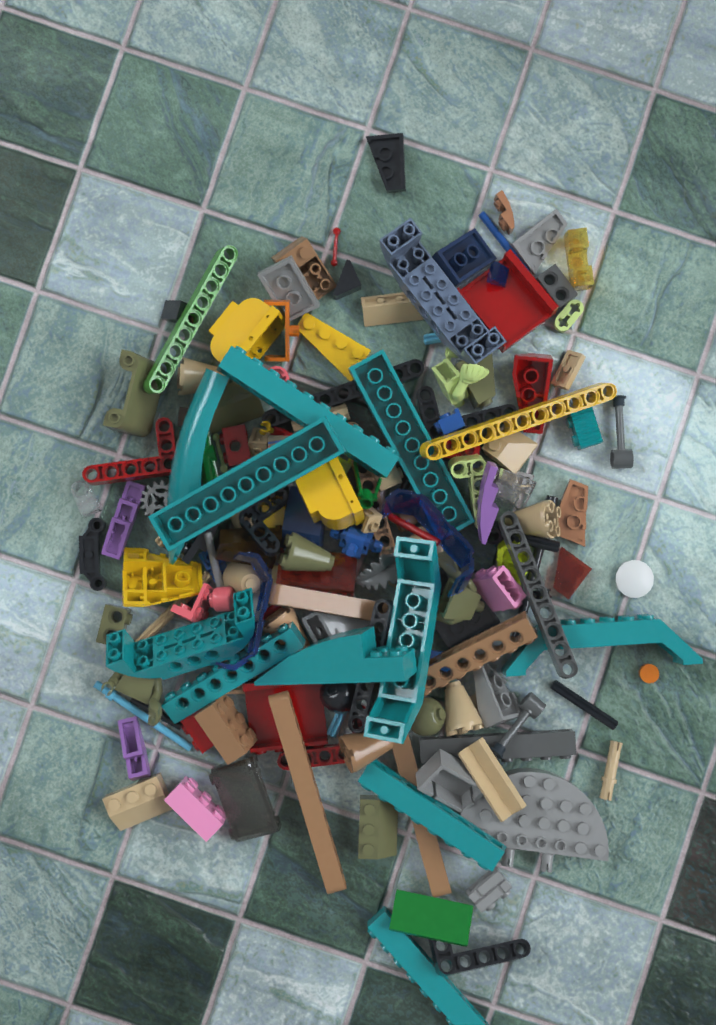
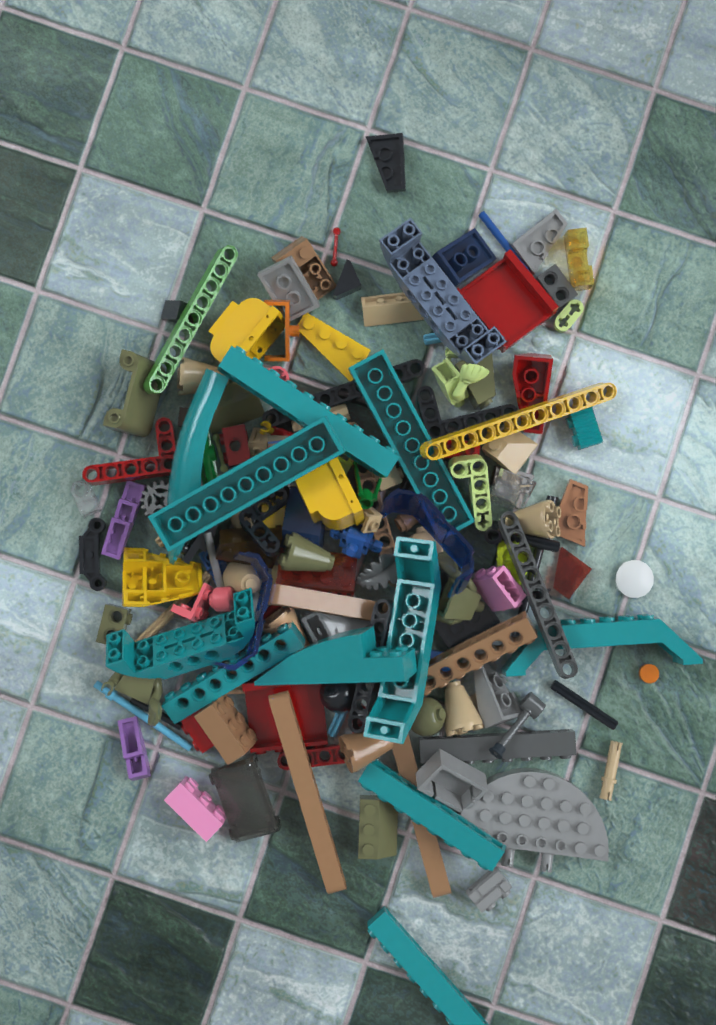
(137, 802): tan slope -> none
(412, 528): red bar -> none
(431, 918): green tile -> none
(449, 423): blue brick -> none
(473, 956): black beam -> none
(486, 508): medium lavender slope -> none
(491, 779): tan panel -> none
(498, 274): clear blue slope -> none
(506, 218): nougat slope -> none
(568, 370): tan plate -> none
(621, 457): dark grey piece -> none

